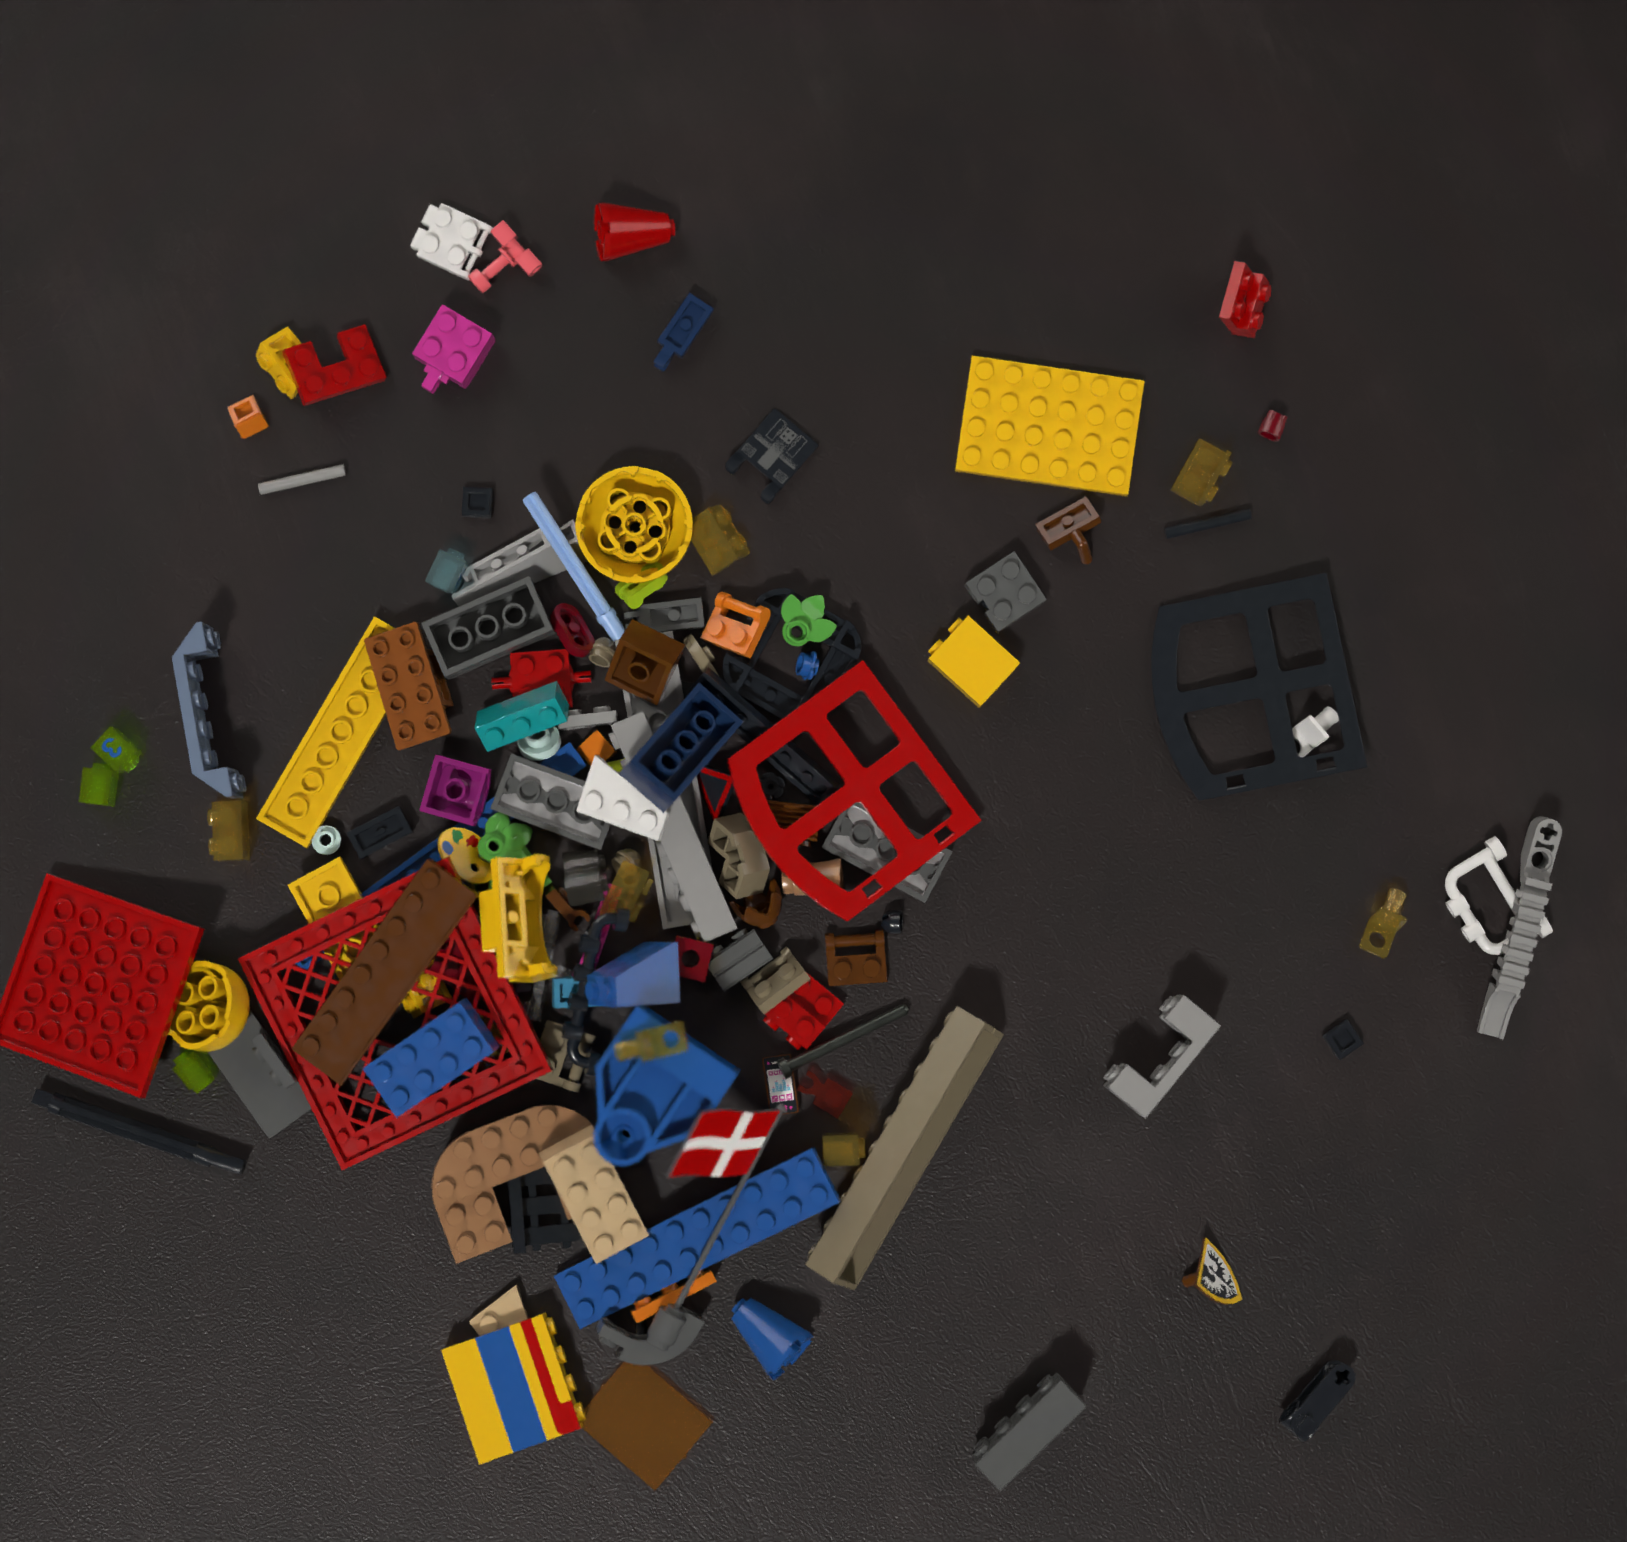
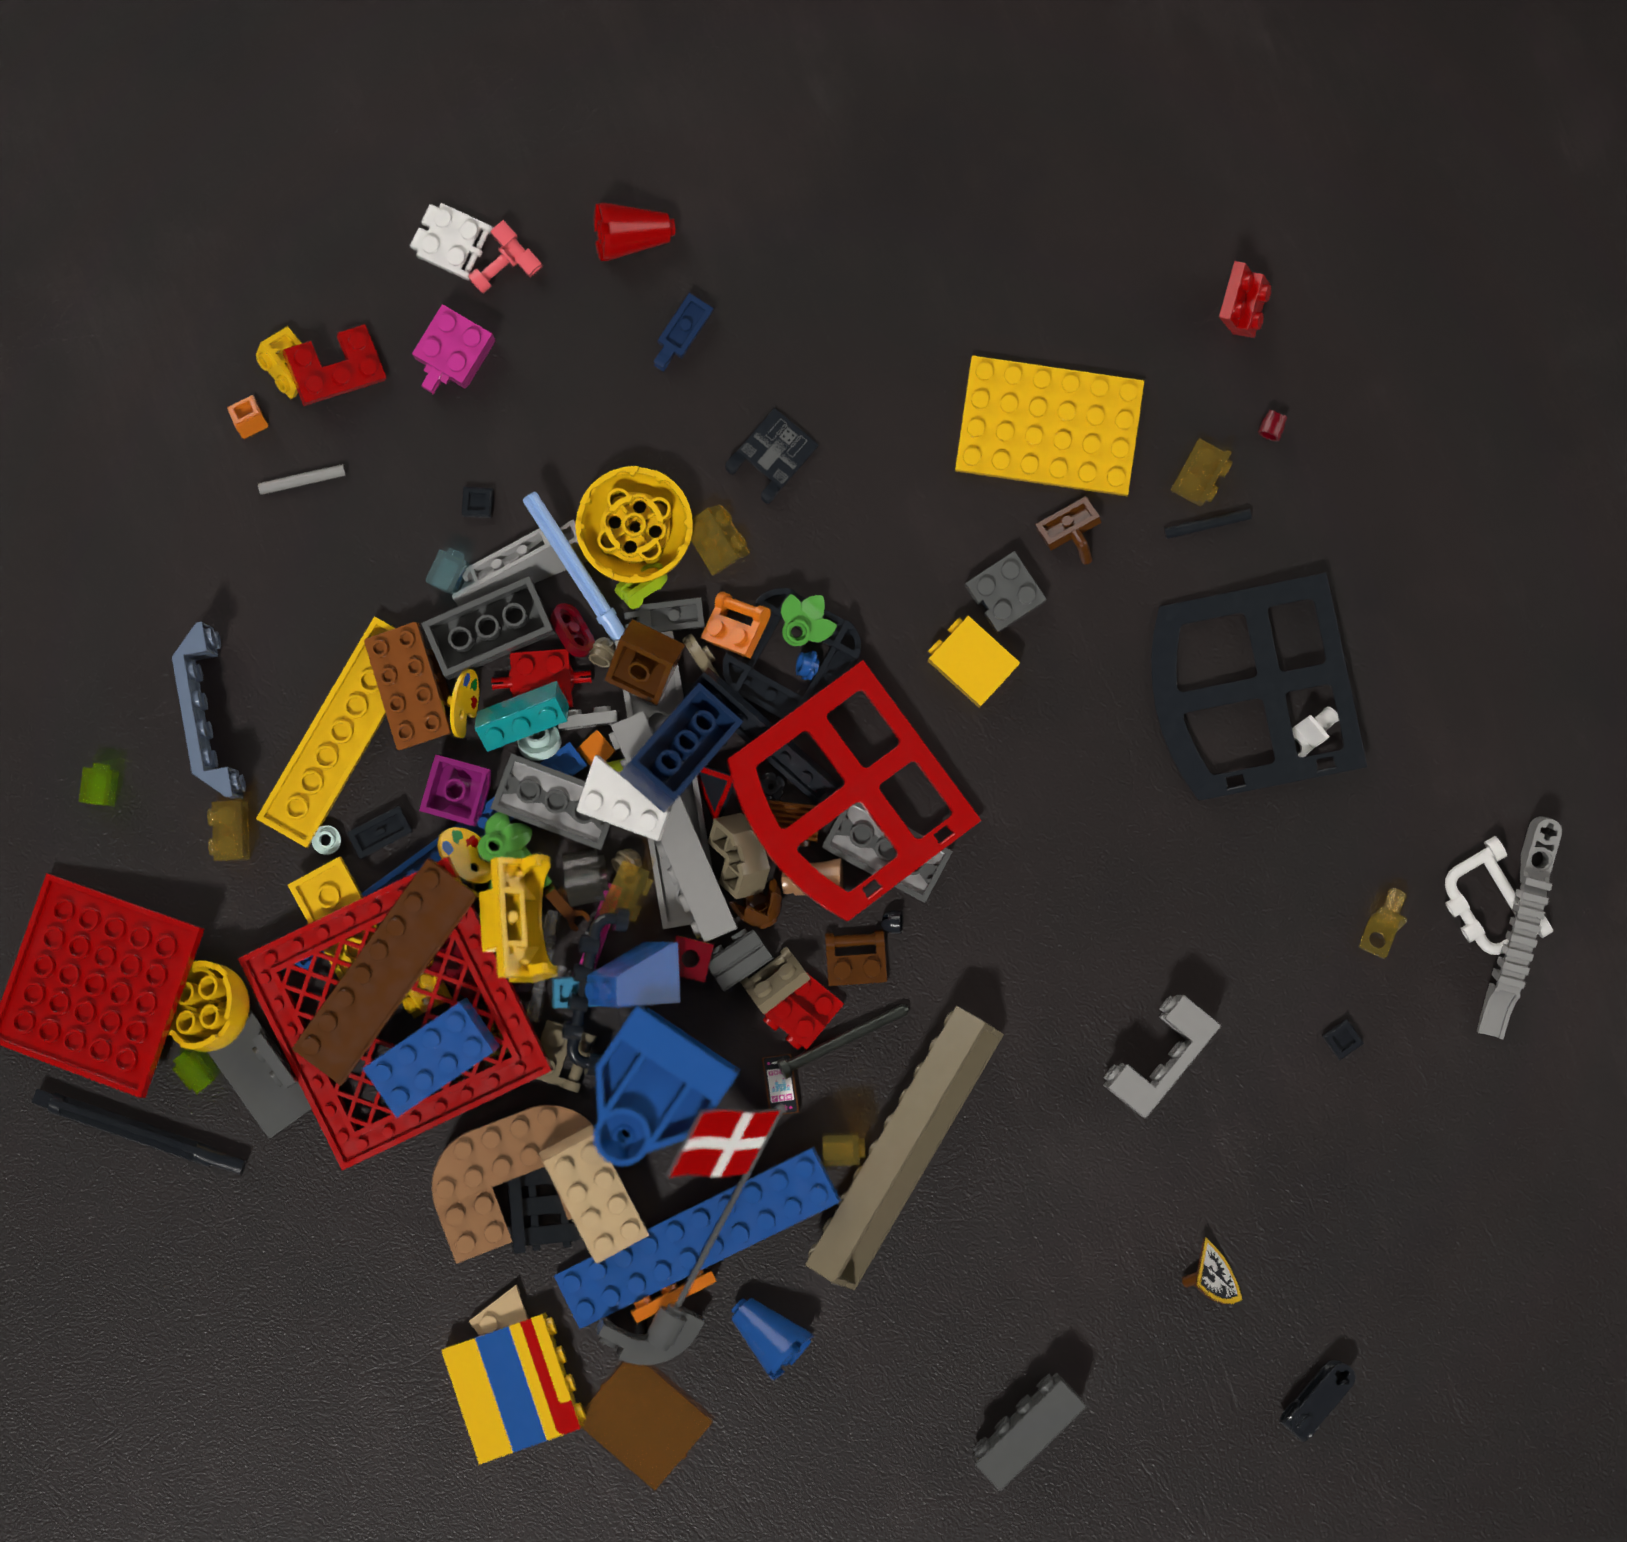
(117, 750): clear neon green brick -> none
(463, 701): none -> yellow piece
(650, 1043): clear yellow bracket -> none
(829, 1095): clear red plate -> none

